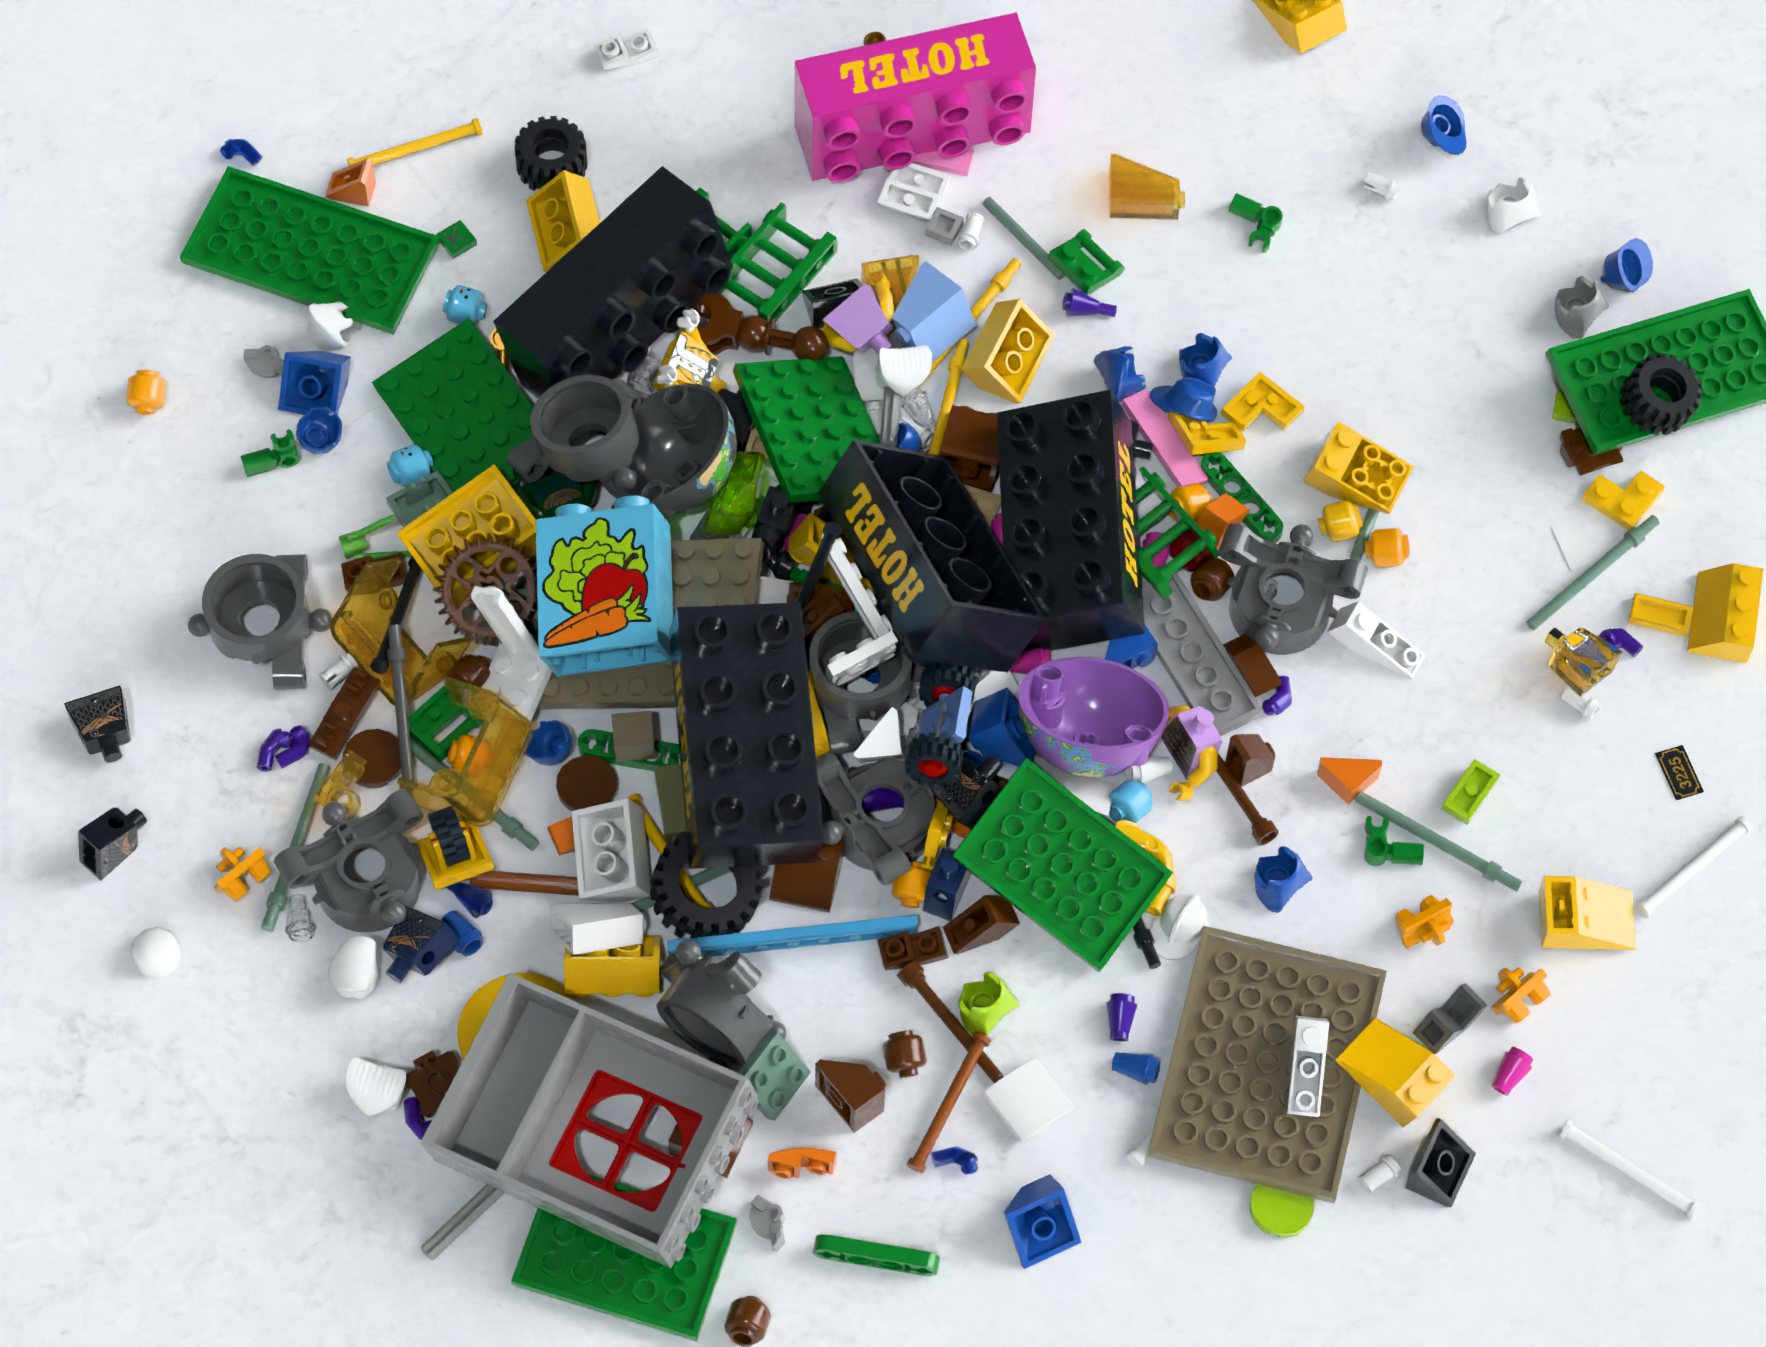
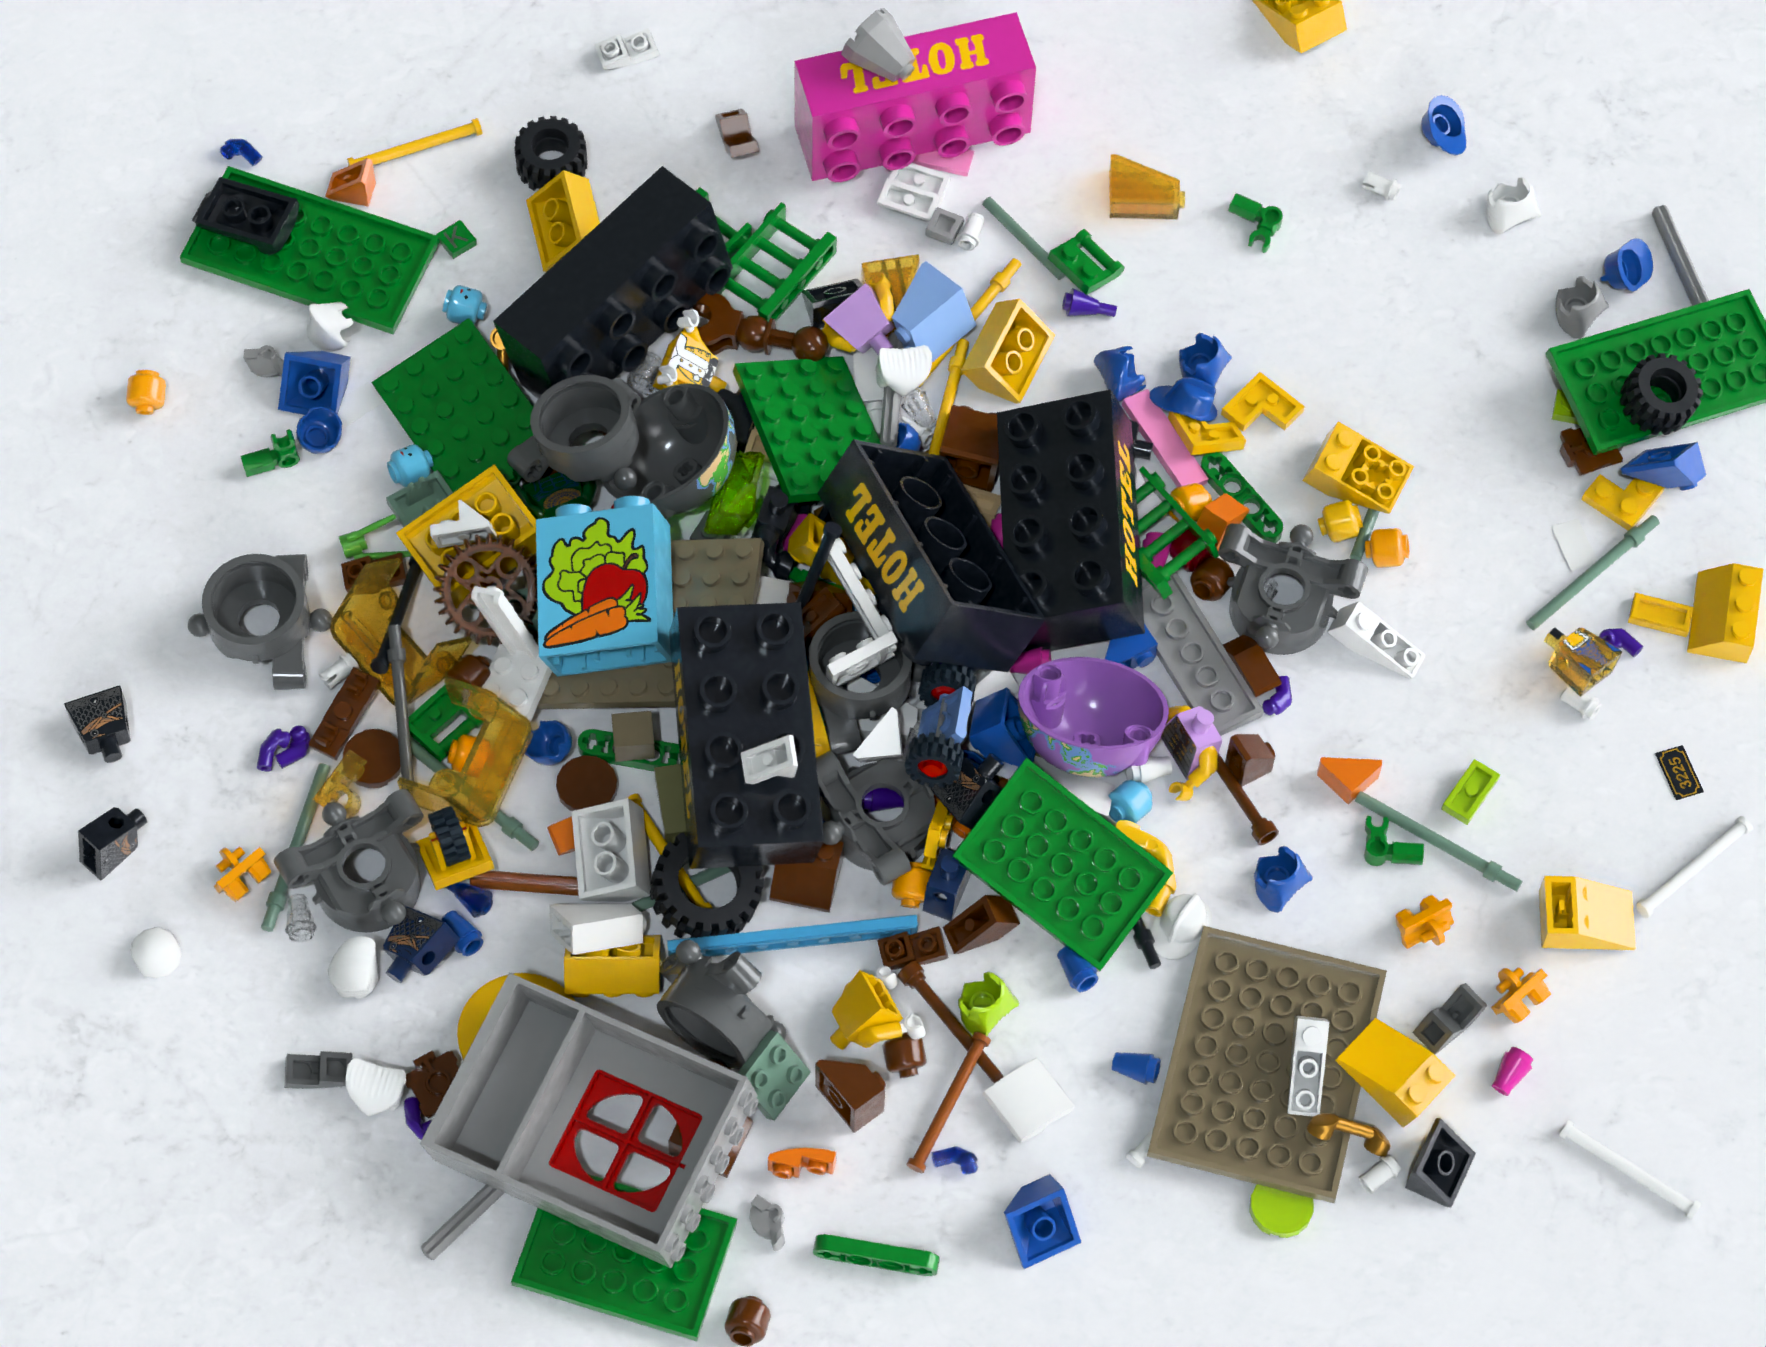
(248, 214): none -> black slope
(314, 1071): none -> dark grey slope
(453, 532): none -> white slope
(736, 133): none -> slope
(770, 760): none -> white slope
(868, 1012): none -> yellow torso
(880, 47): none -> light grey cone
(1078, 971): none -> blue cone
(1121, 1013): dark purple cone -> none
(1324, 1124): none -> pearl gold bar
(1668, 466): none -> blue slope
(1679, 255): none -> light grey axle

